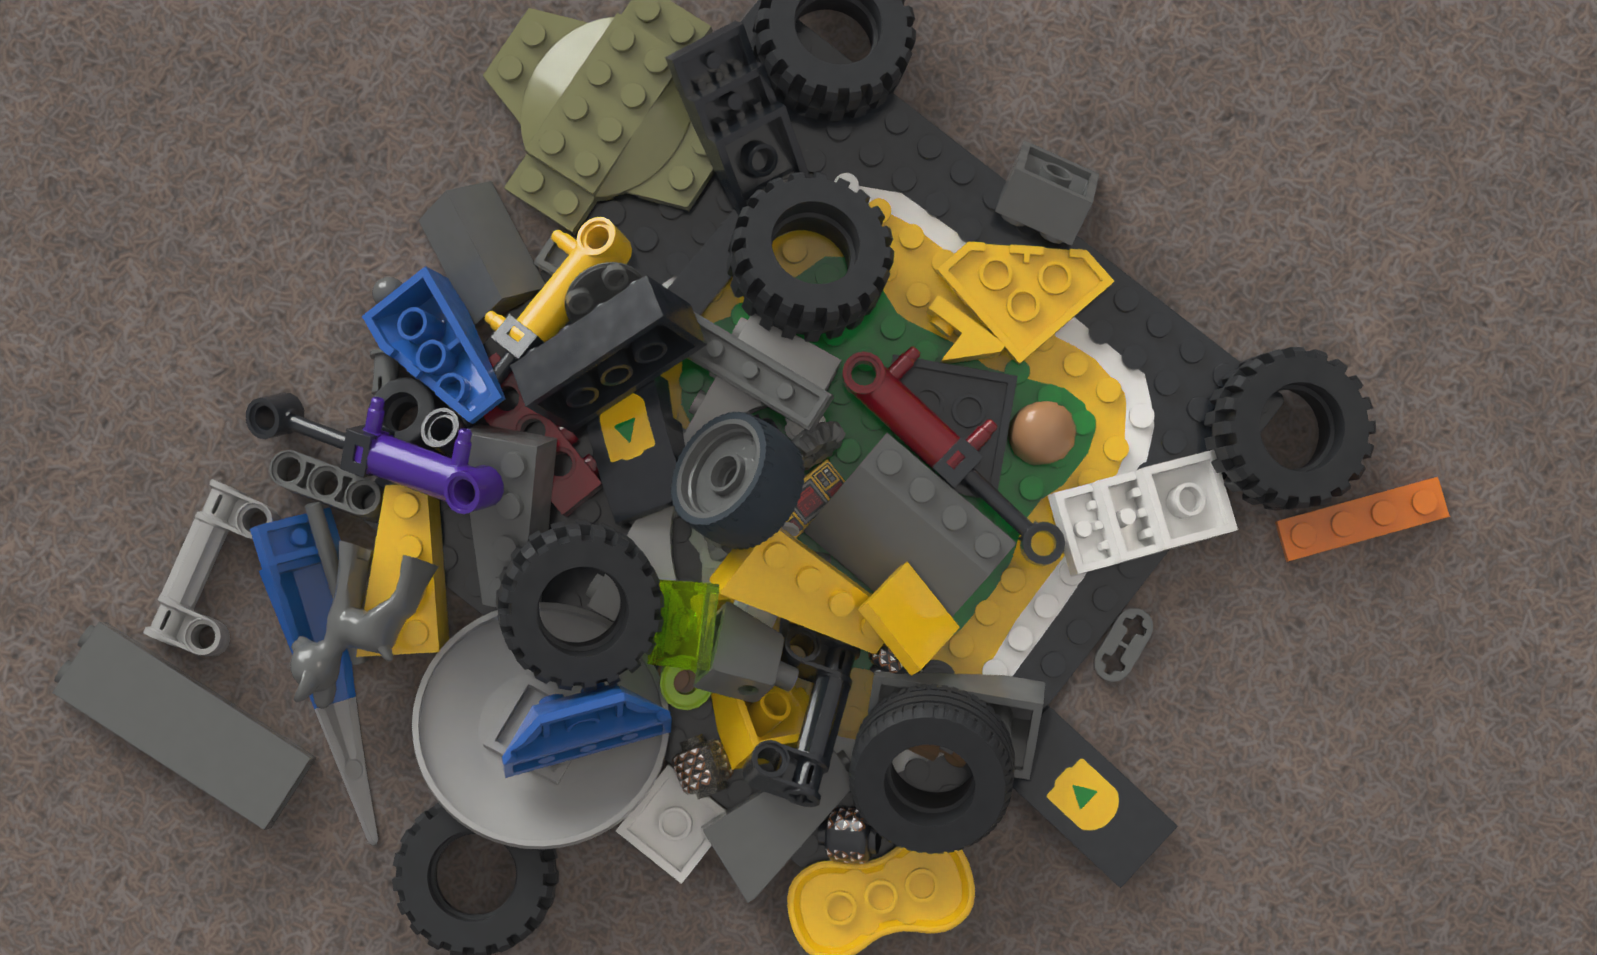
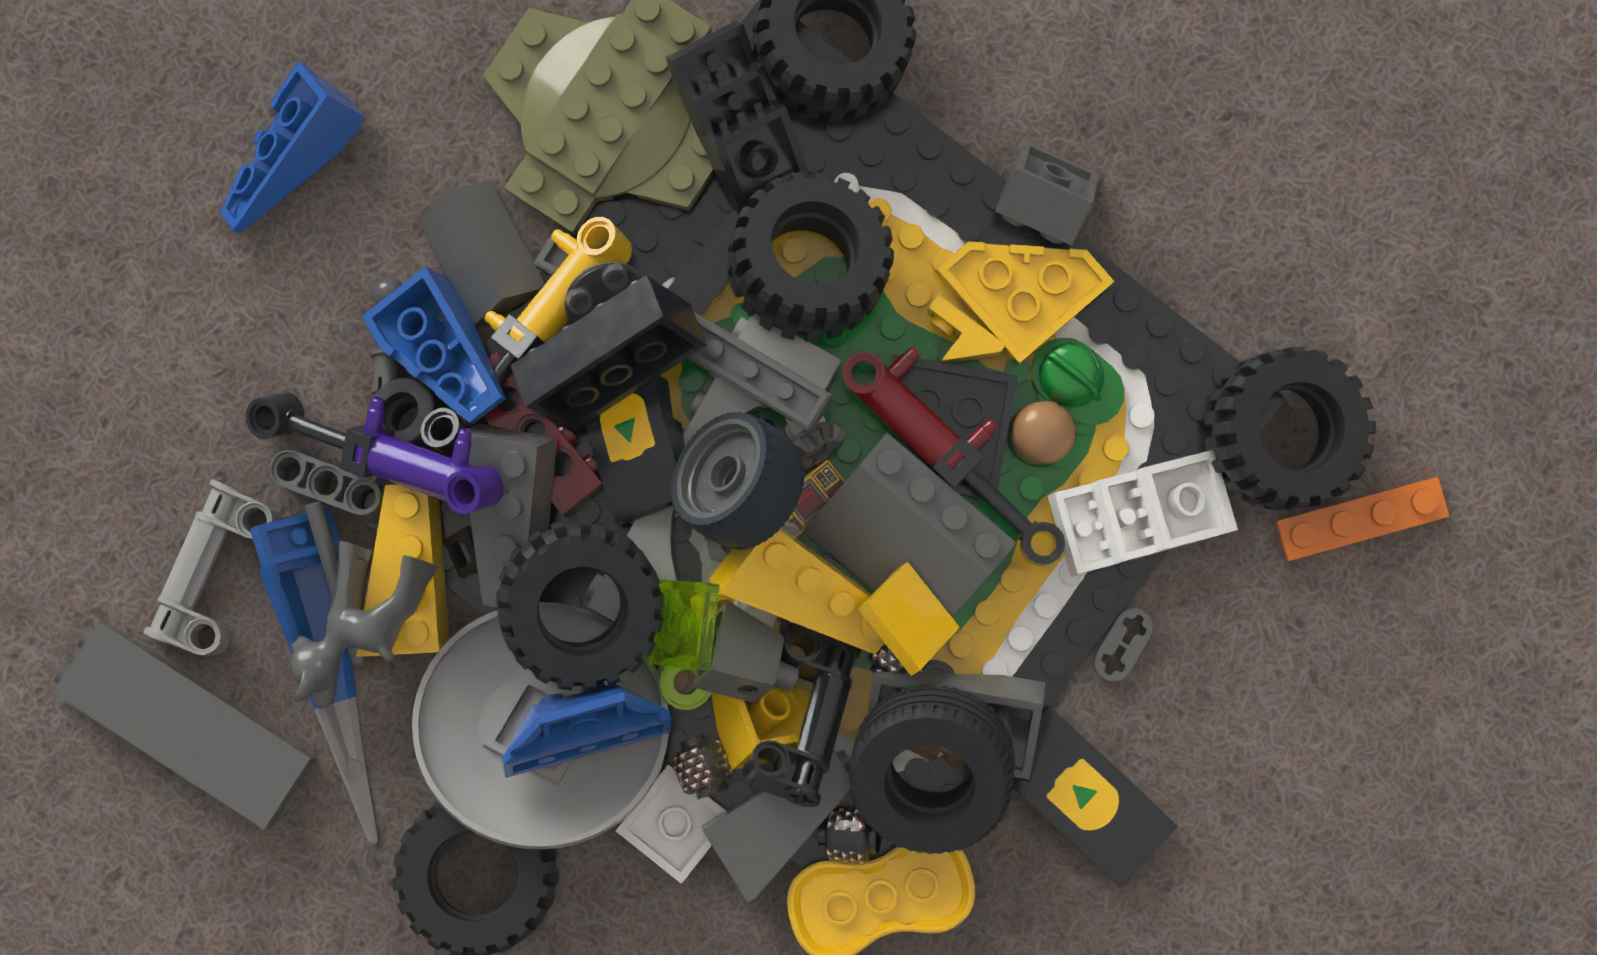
(306, 133): none -> blue wedge
(462, 551): none -> black slope
(1078, 380): none -> green piece

